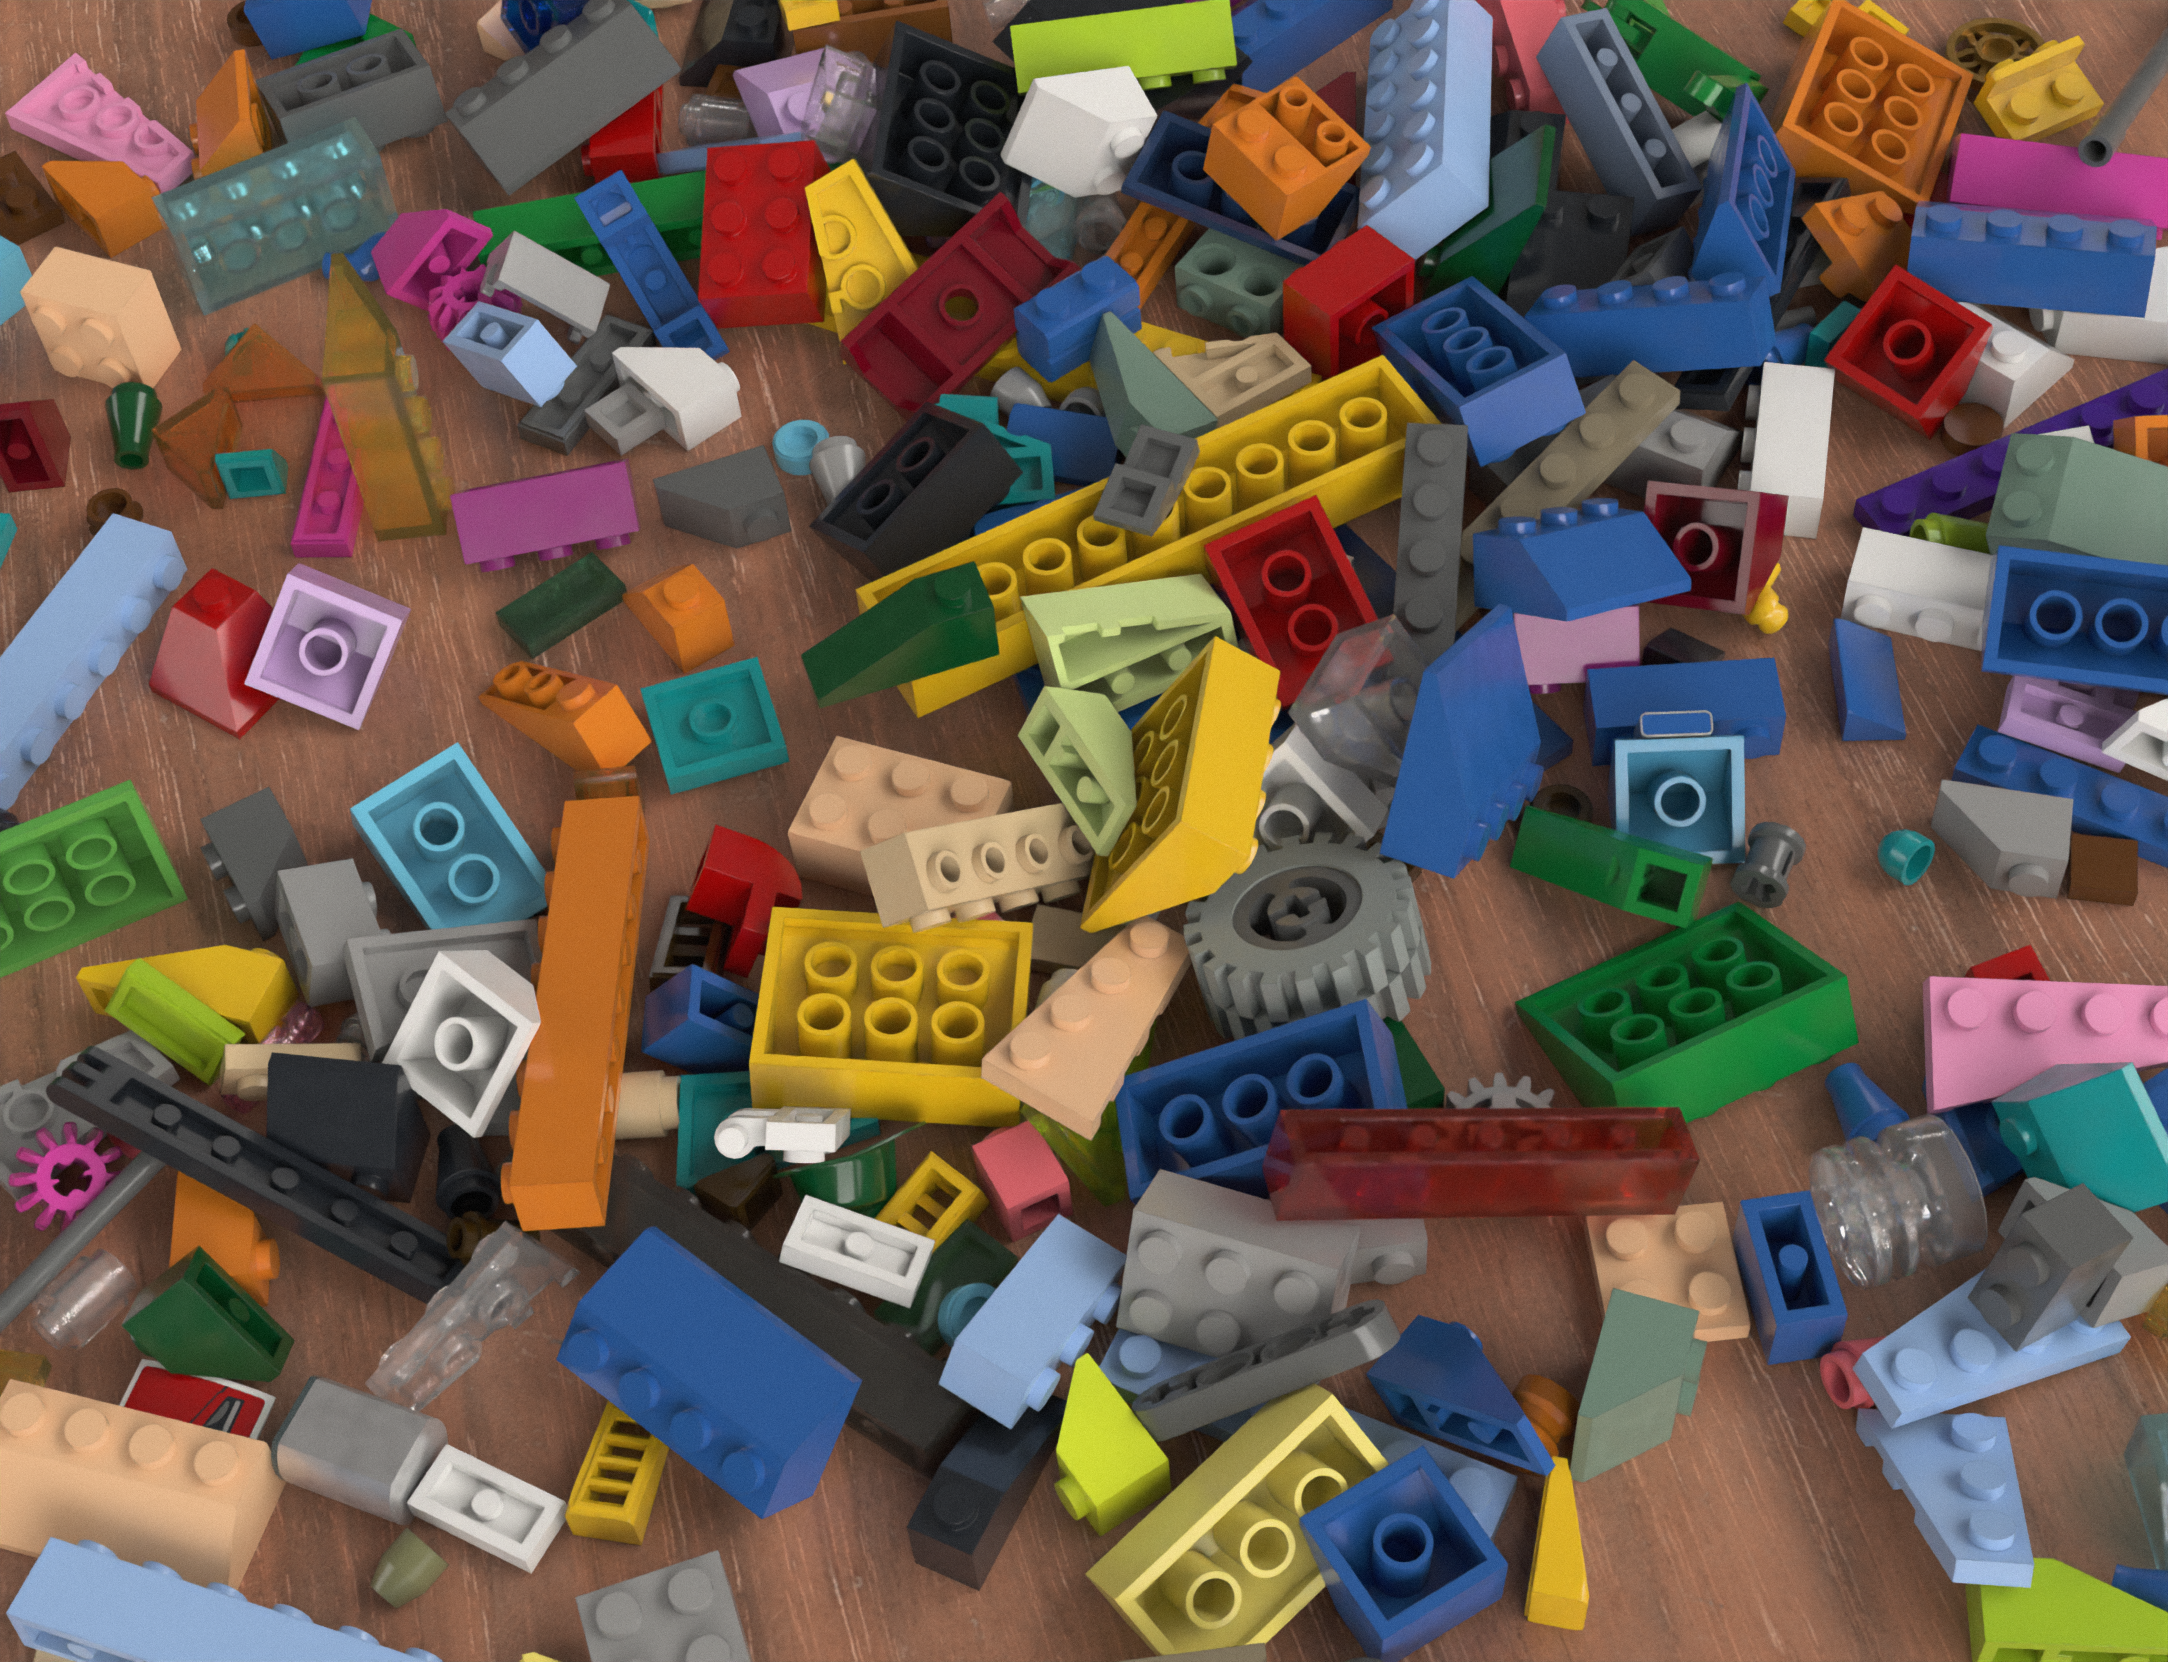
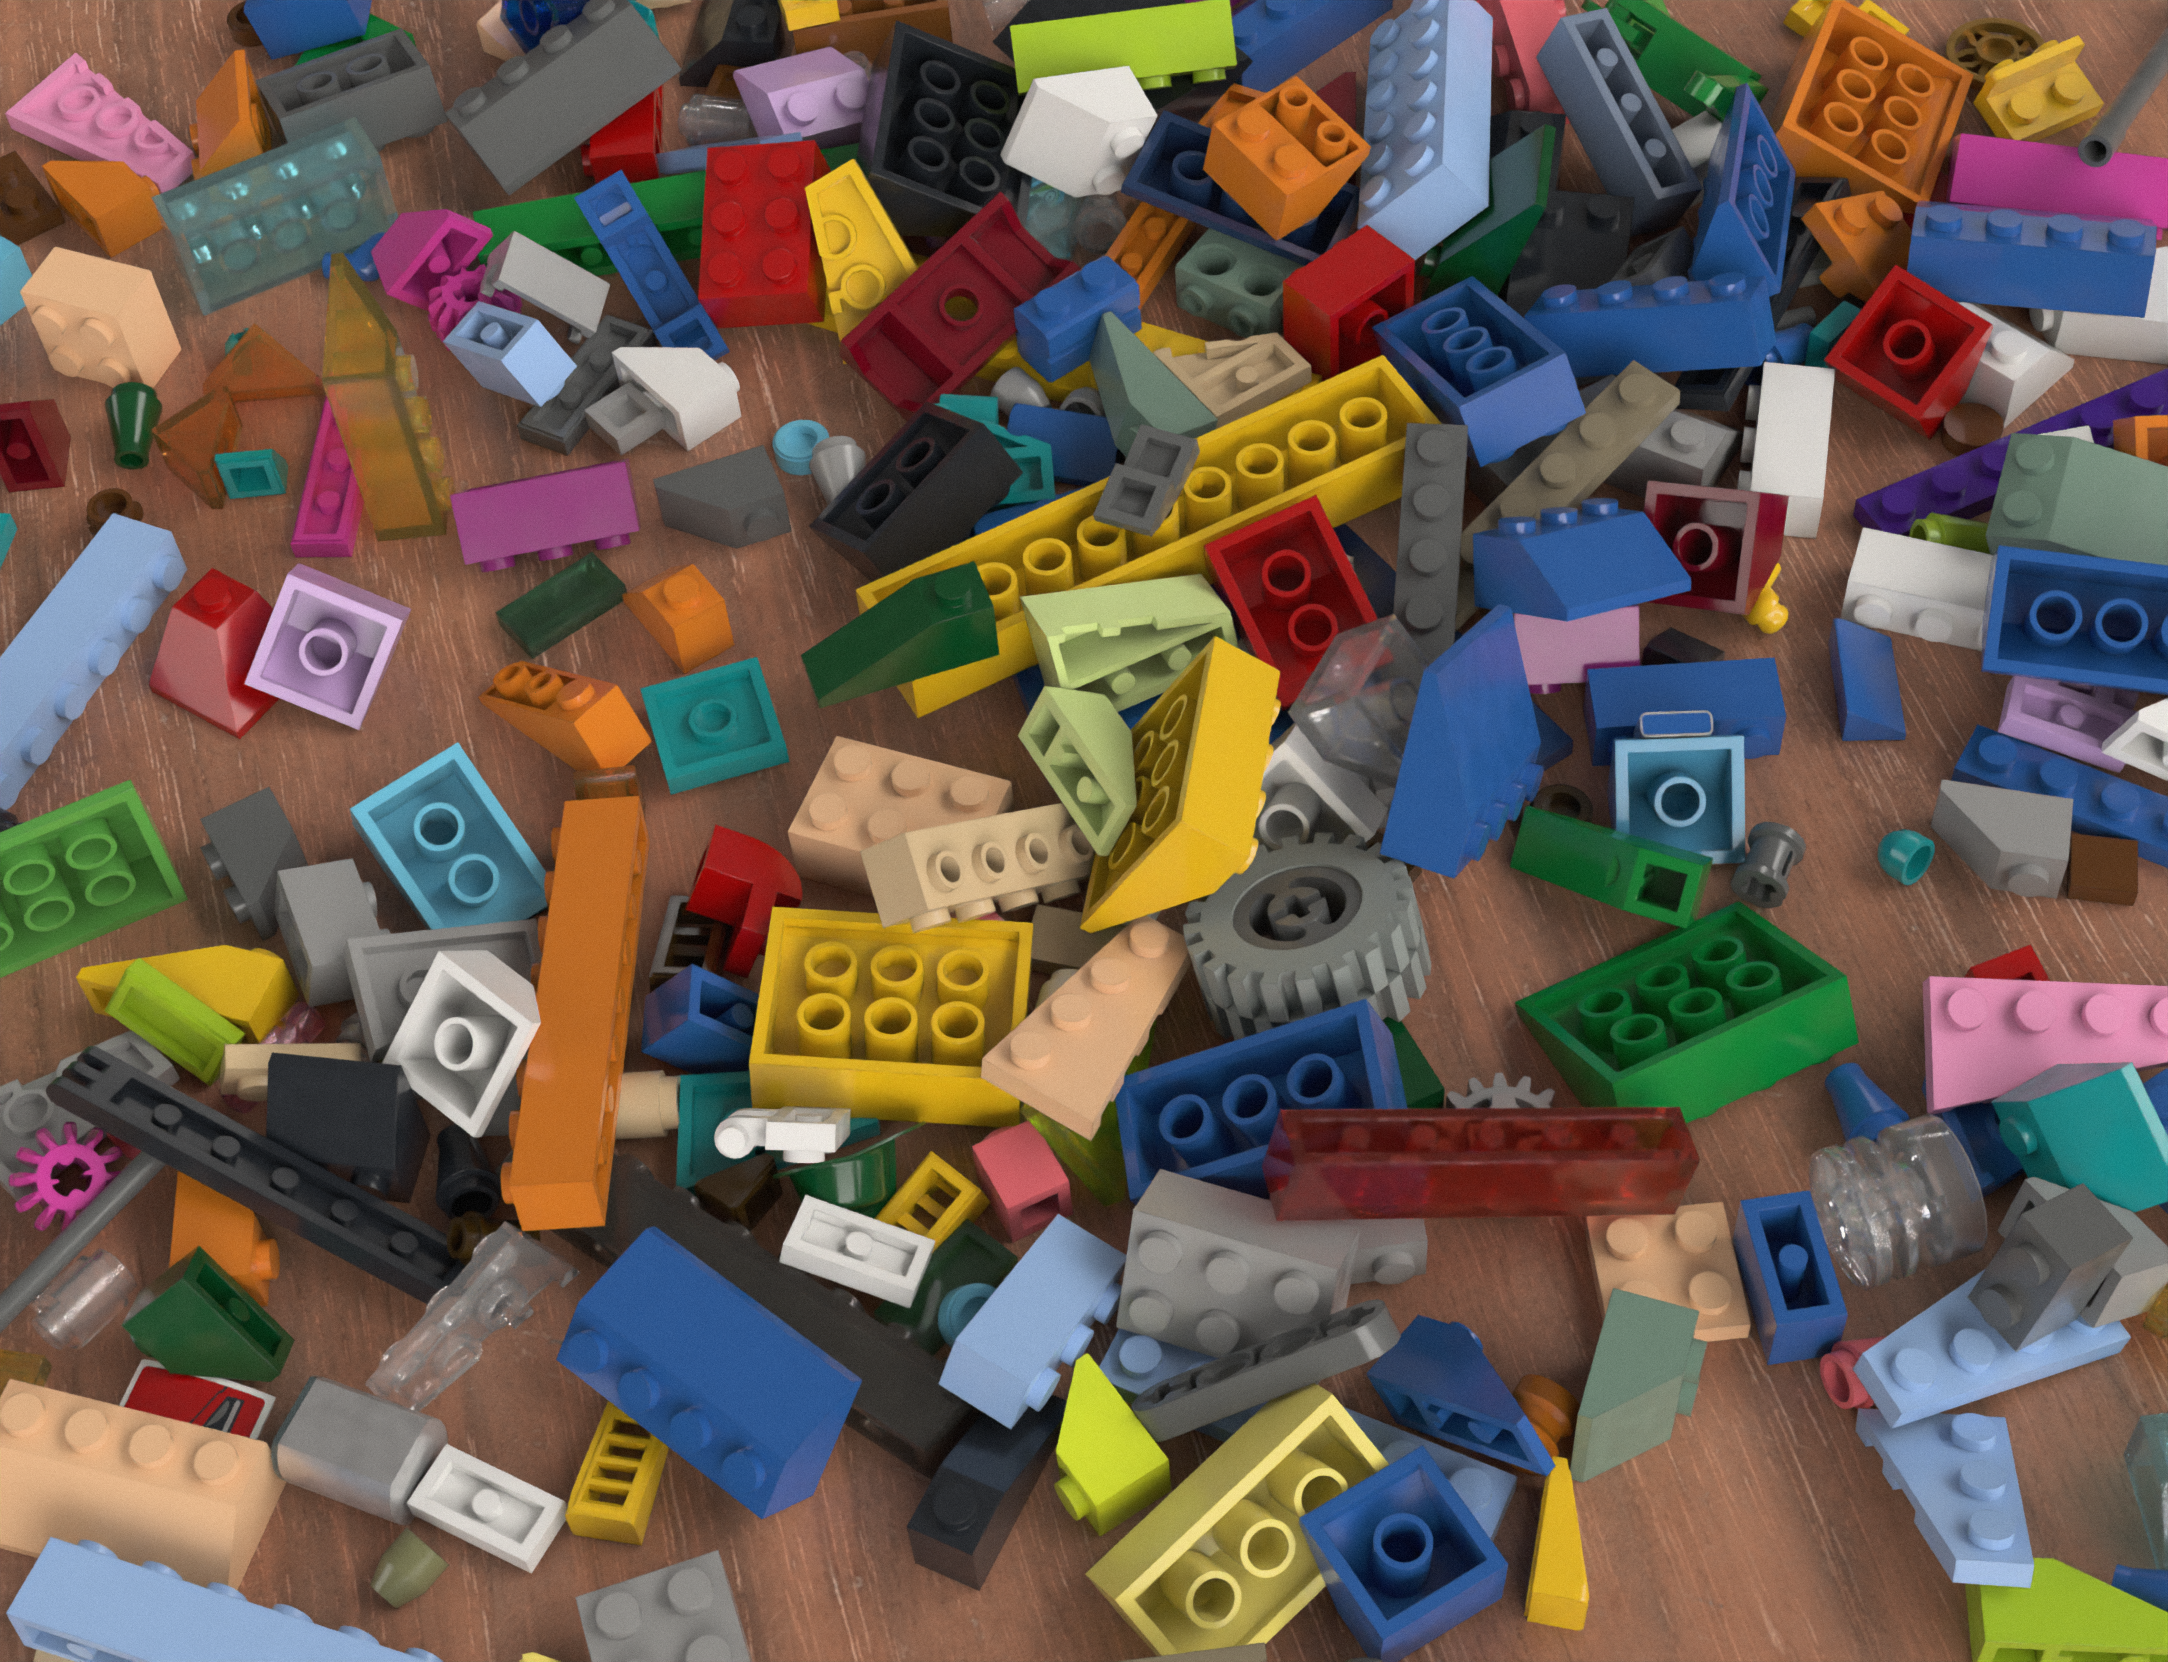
(840, 105): clear slope -> none

